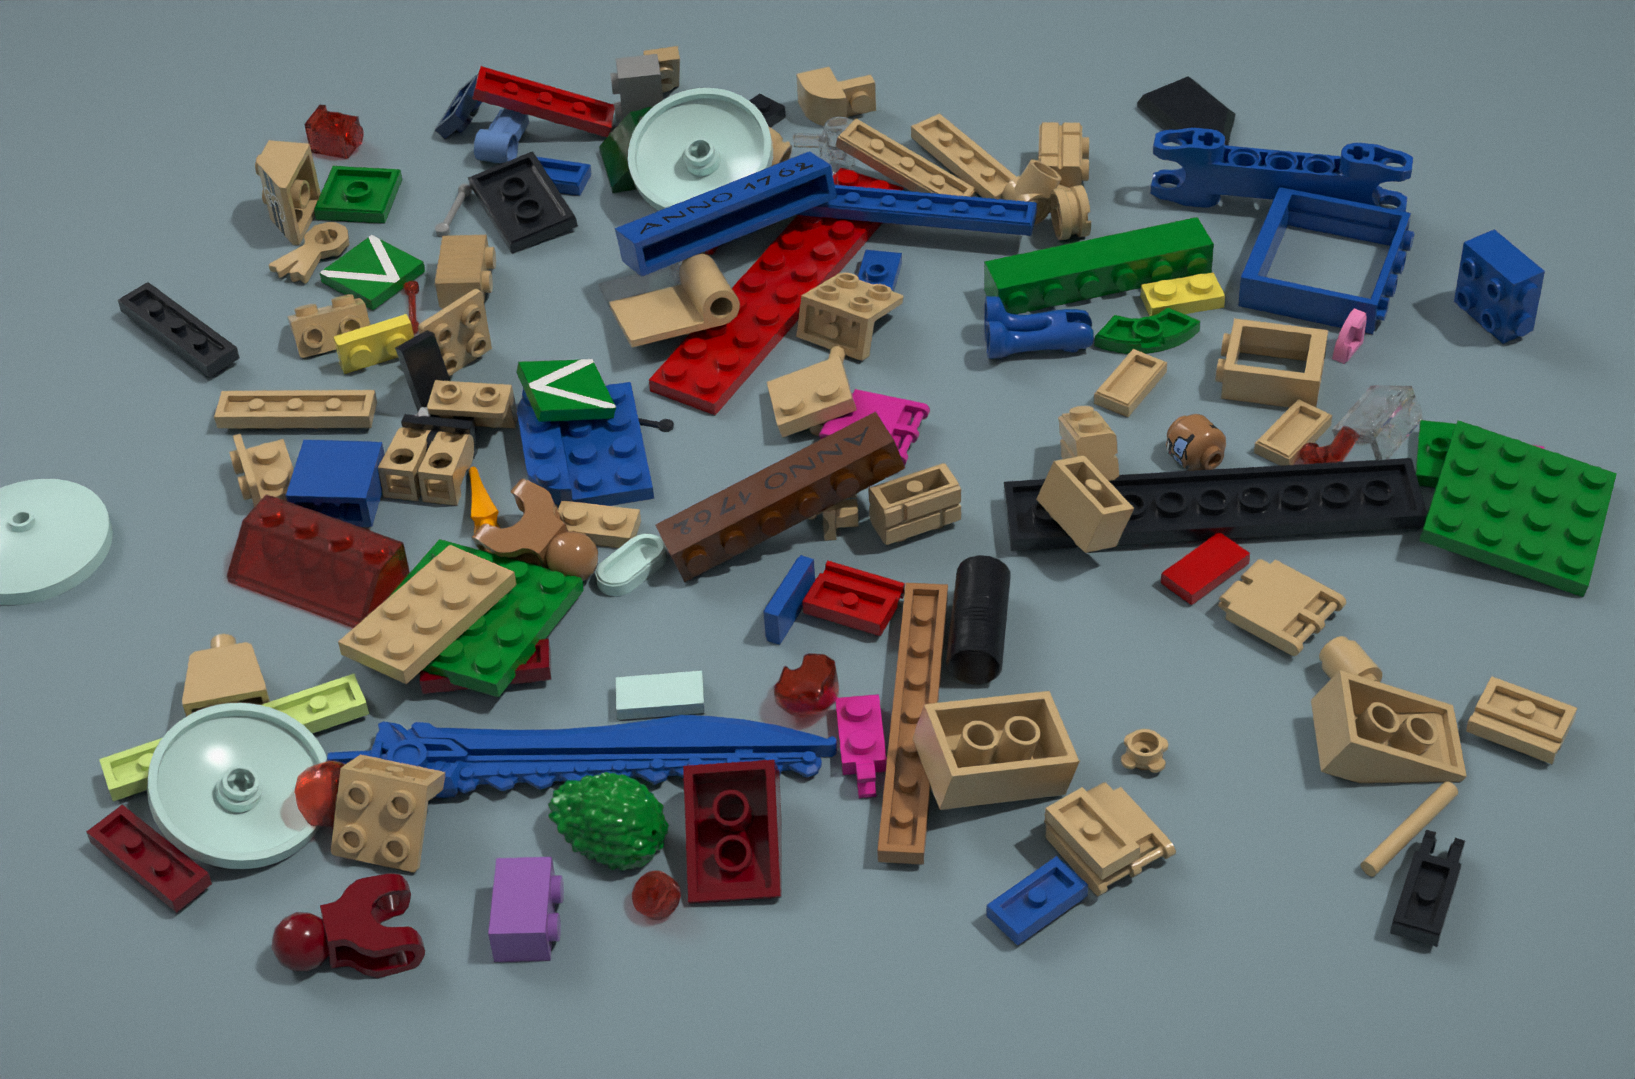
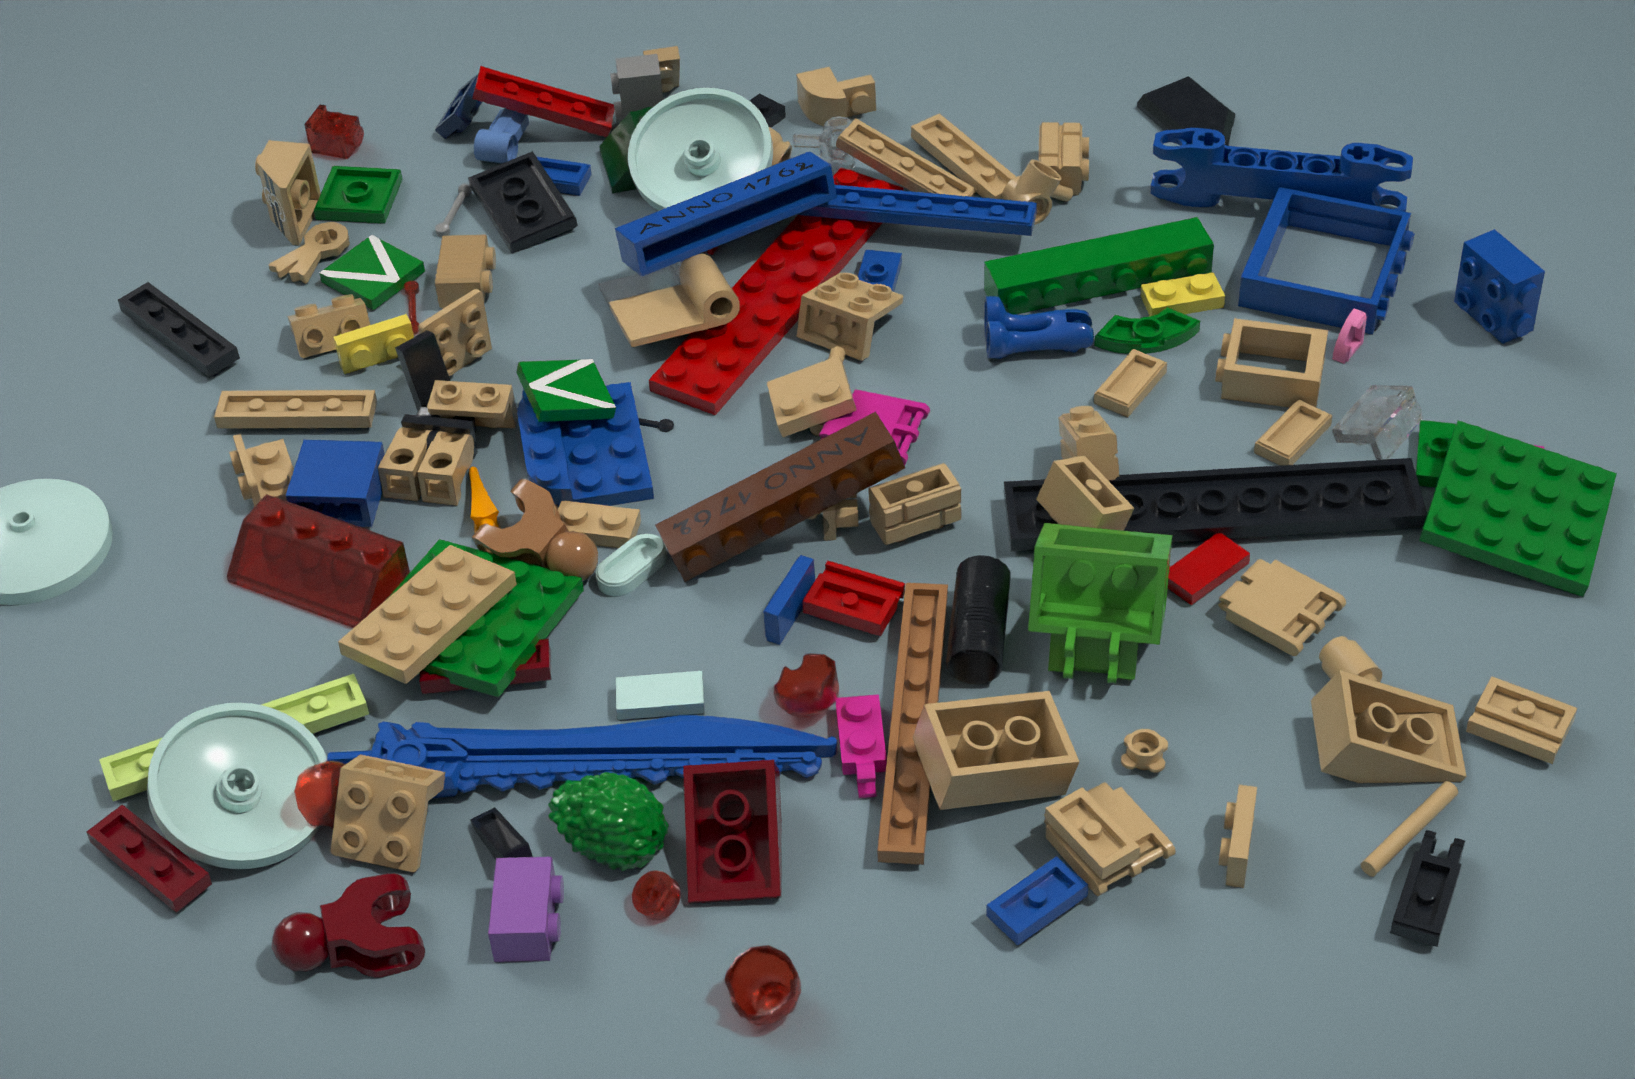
(223, 676): tan torso -> none
(500, 836): none -> black piece
(763, 985): none -> clear red hair
(1070, 212): tan wheel -> none
(1098, 596): none -> bright green piece
(1195, 443): medium nougat head -> none
(1235, 851): none -> tan plate
(1335, 452): clear red arm -> none

